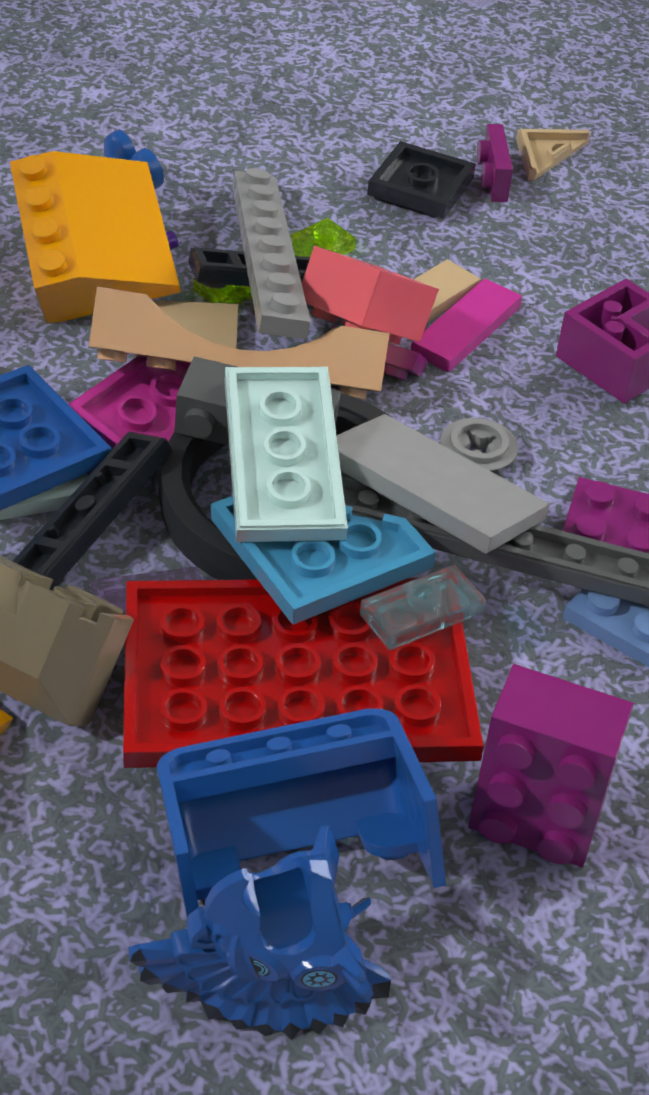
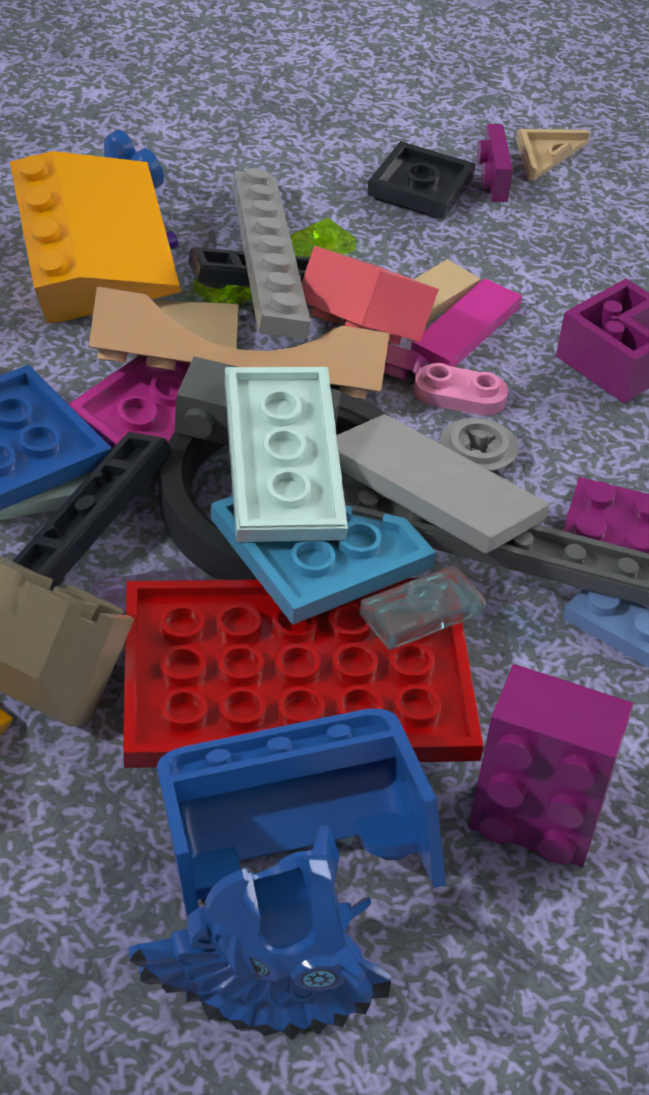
(460, 389): none -> bright pink plate

